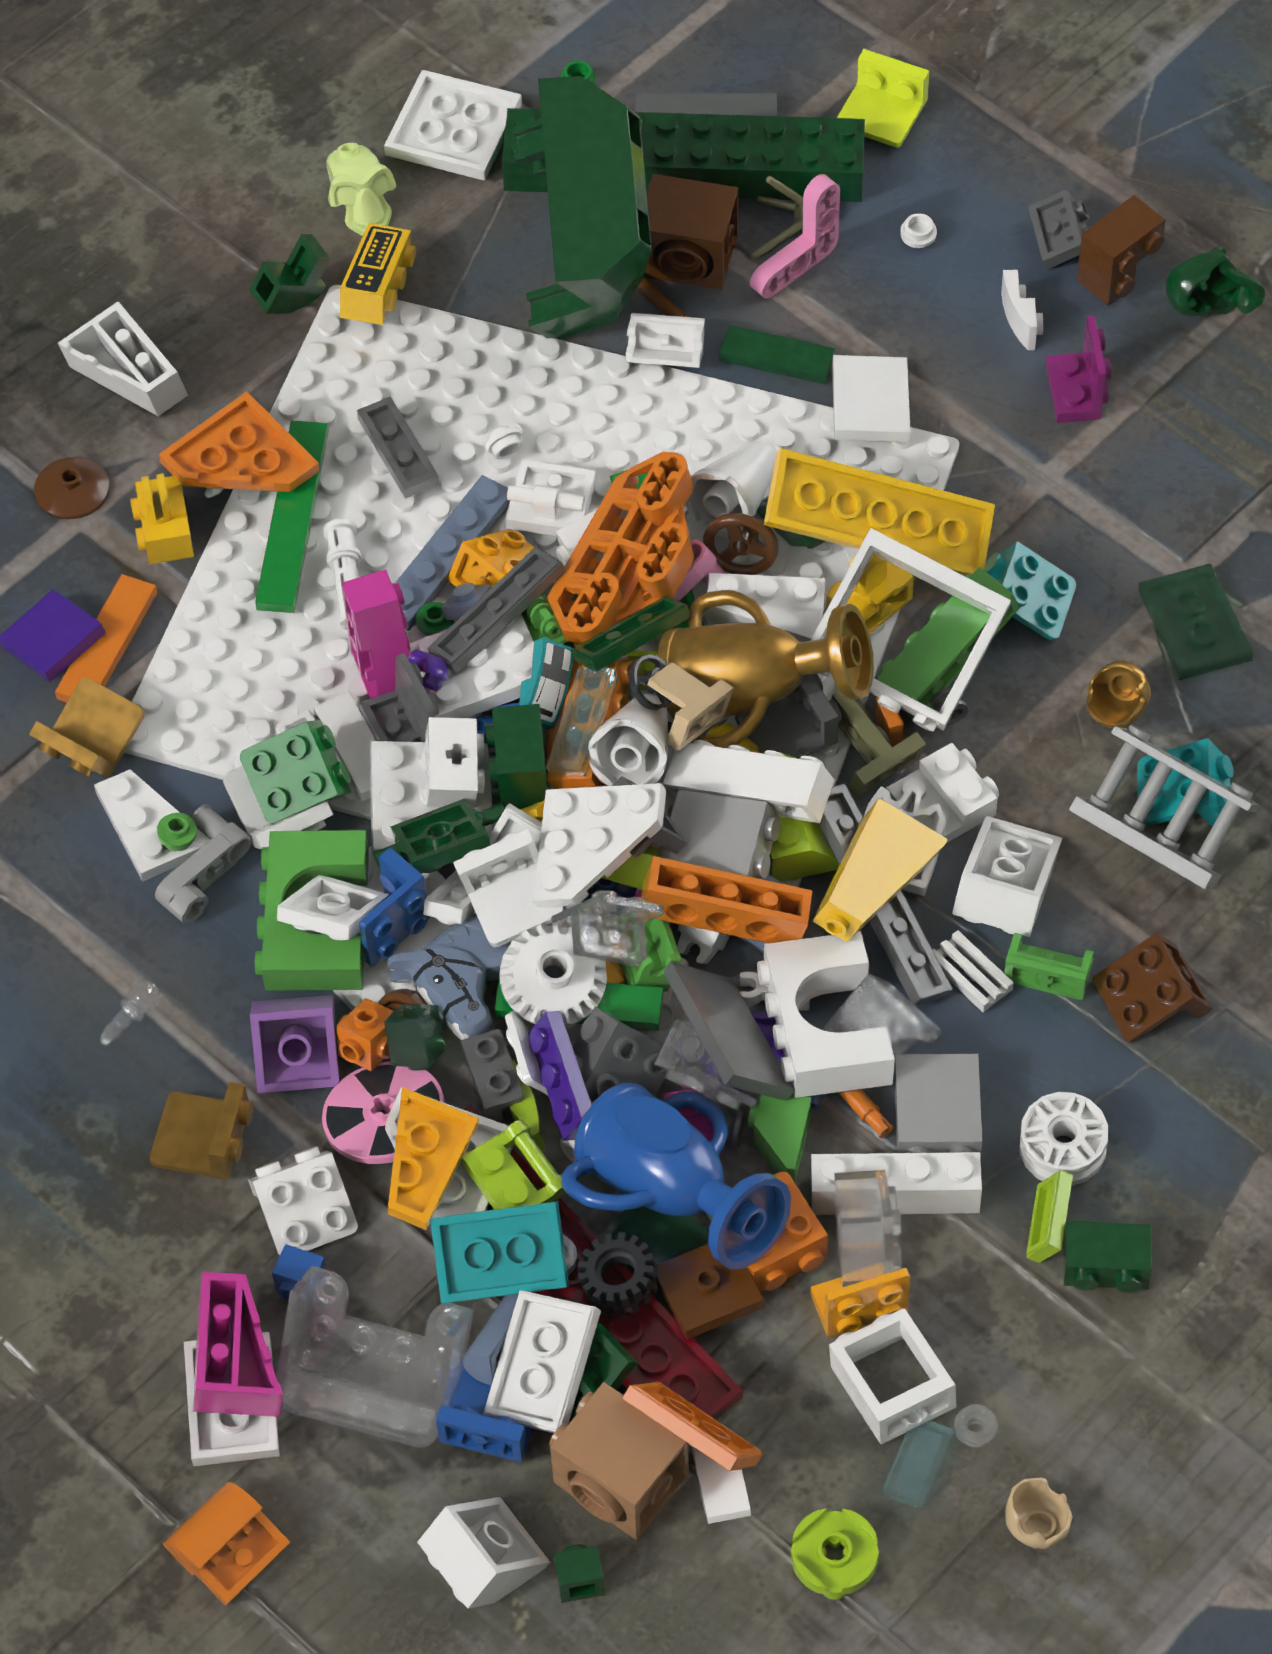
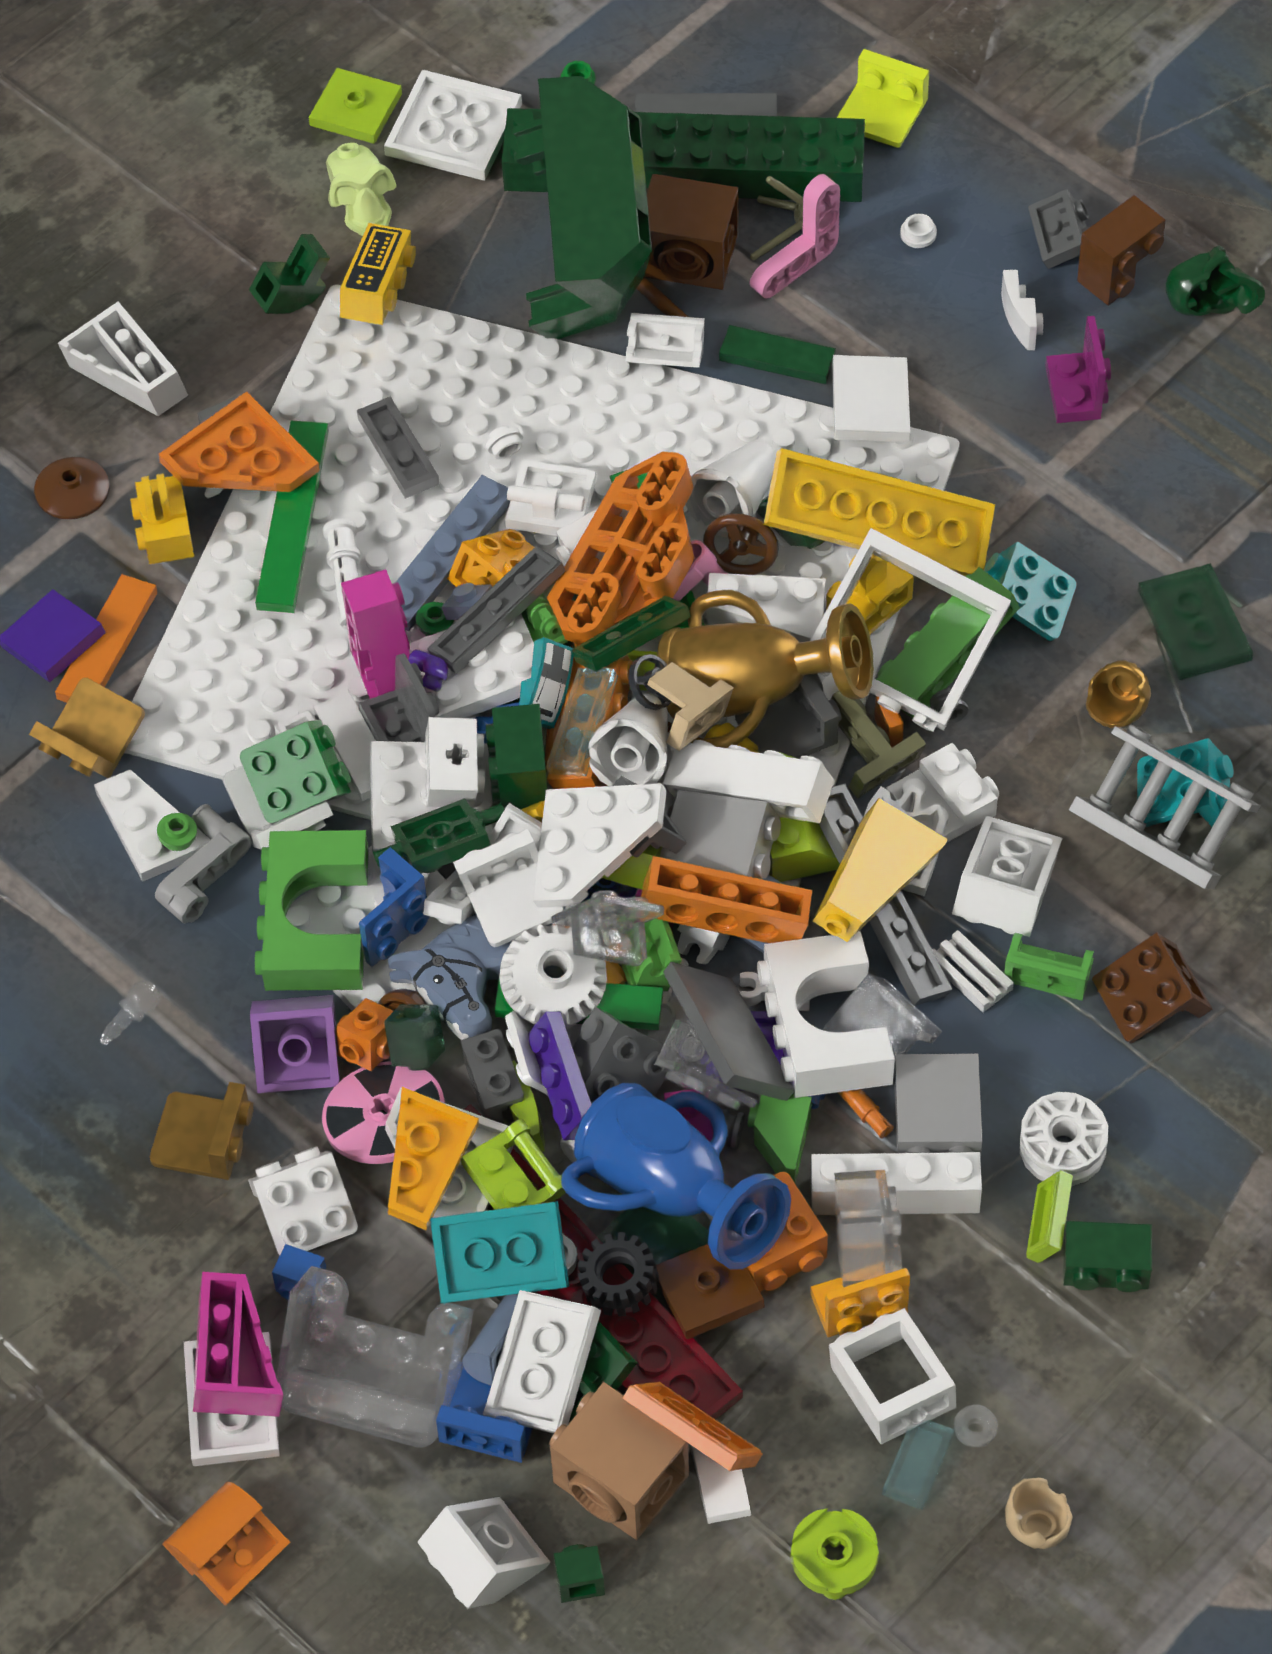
(329, 907): white plate -> none
(355, 105): none -> lime plate

